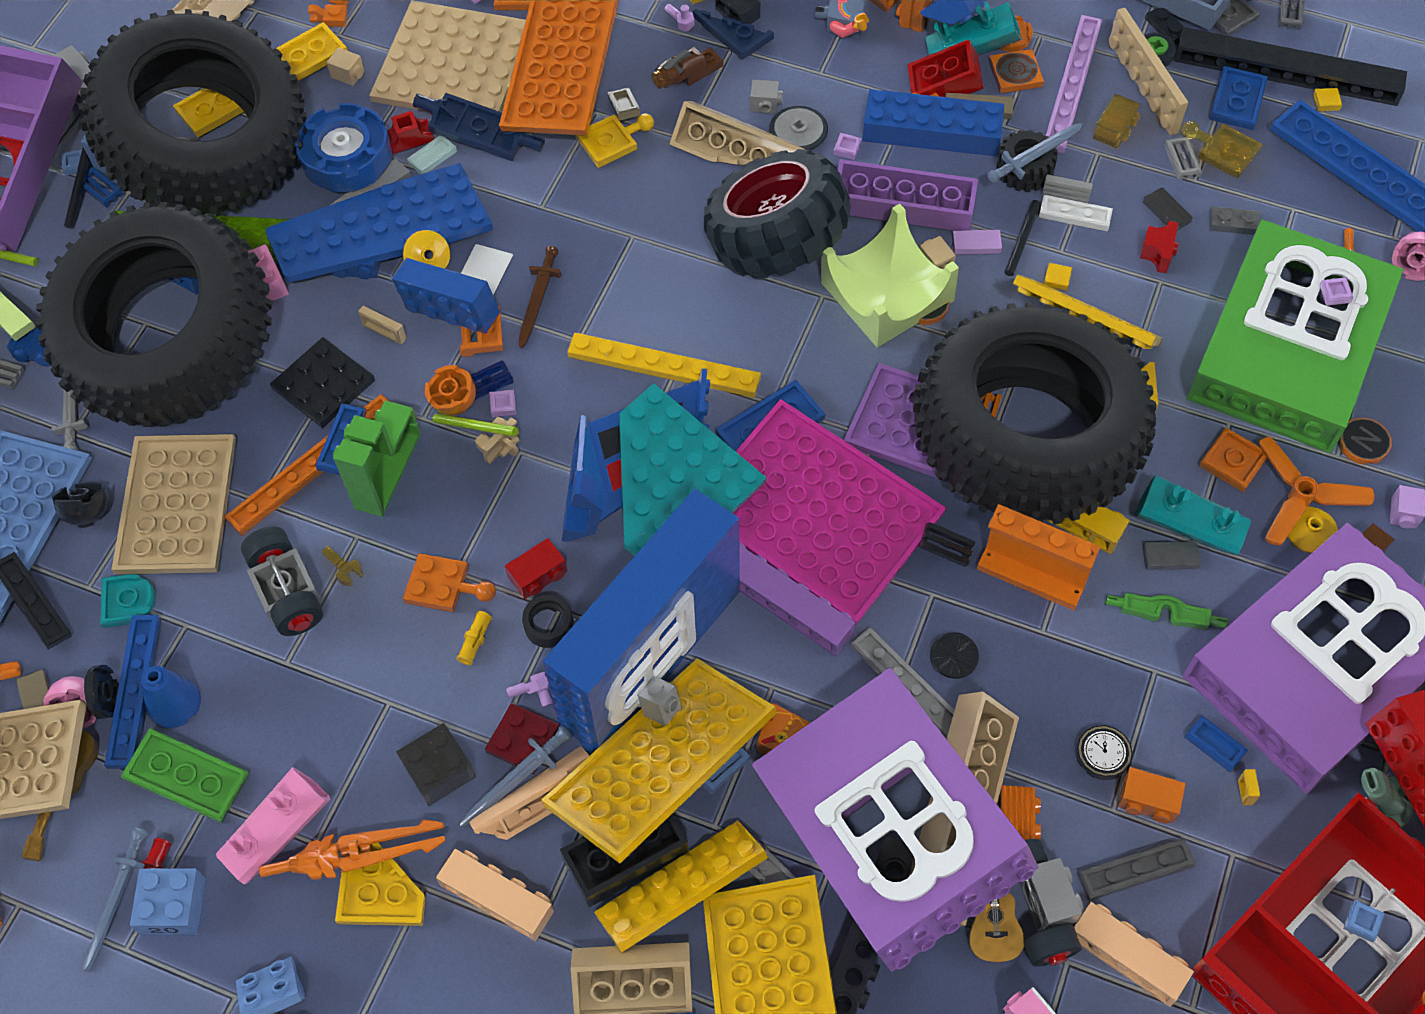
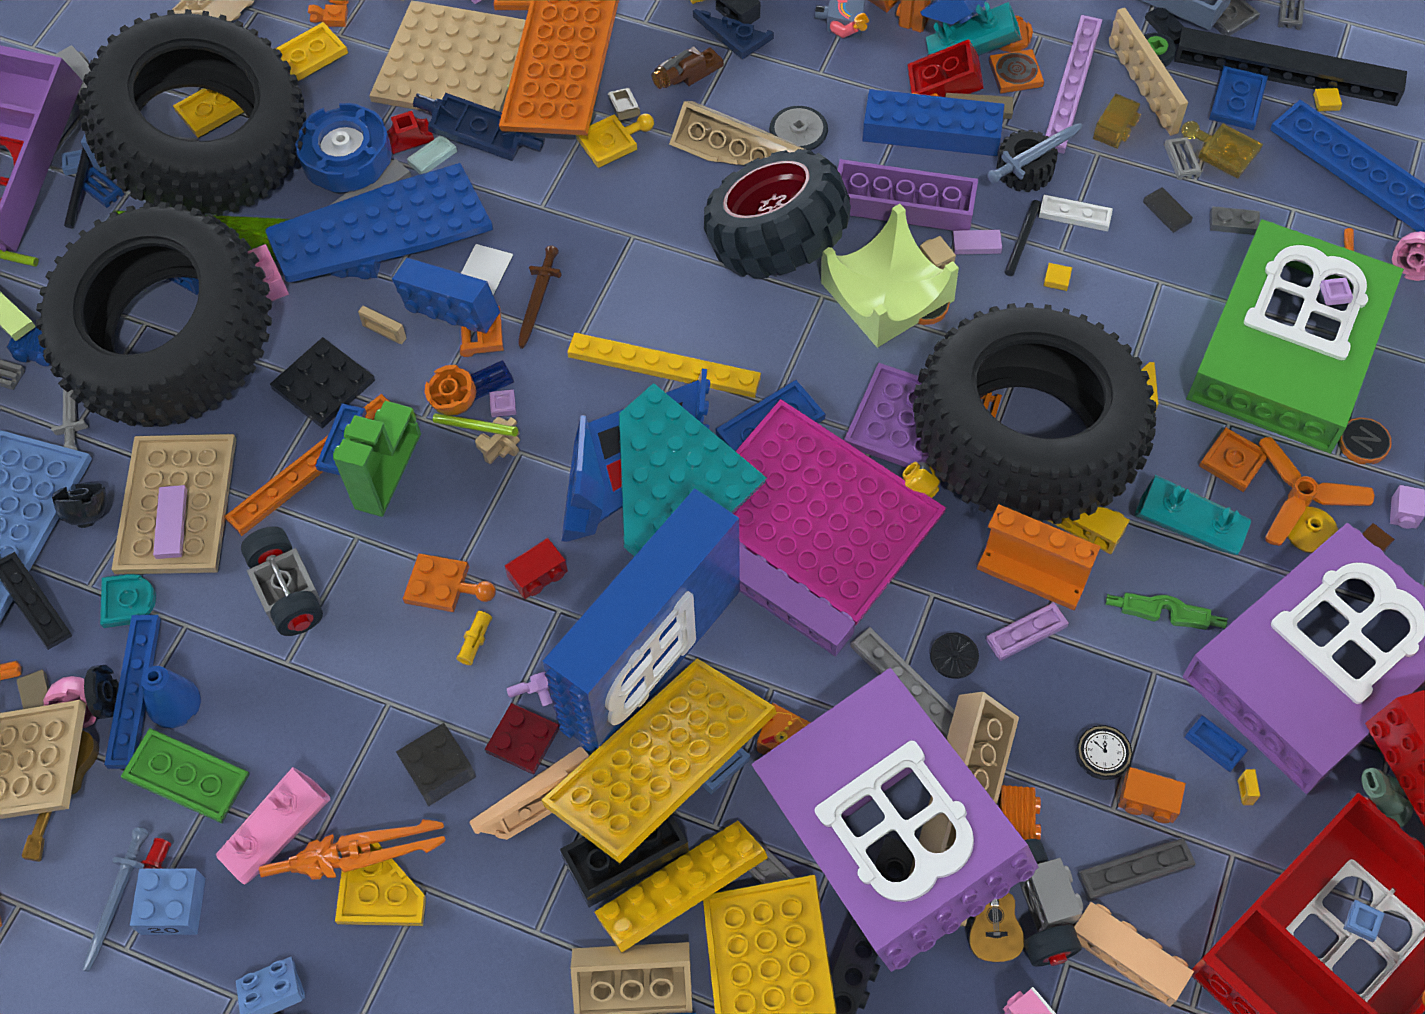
(170, 522): none -> lavender tile
(344, 567): clear yellow bar -> none
(345, 66): tan brick -> none
(427, 240): yellow dish -> none
(495, 894): light nougat brick -> none
(519, 773): sand blue sword -> none
(542, 603): black tyre -> none
(659, 700): light grey brick -> none
(684, 19): lavender piece -> none
(765, 96): light grey brick -> none
(847, 146): lavender tile -> none
(921, 478): none -> yellow head
(930, 527): black tile -> none
(1027, 631): none -> lavender tile
(1061, 300): yellow plate -> none
(1067, 188): light grey tile -> none
(1160, 245): red brick -> none
(1171, 555): flat silver tile -> none

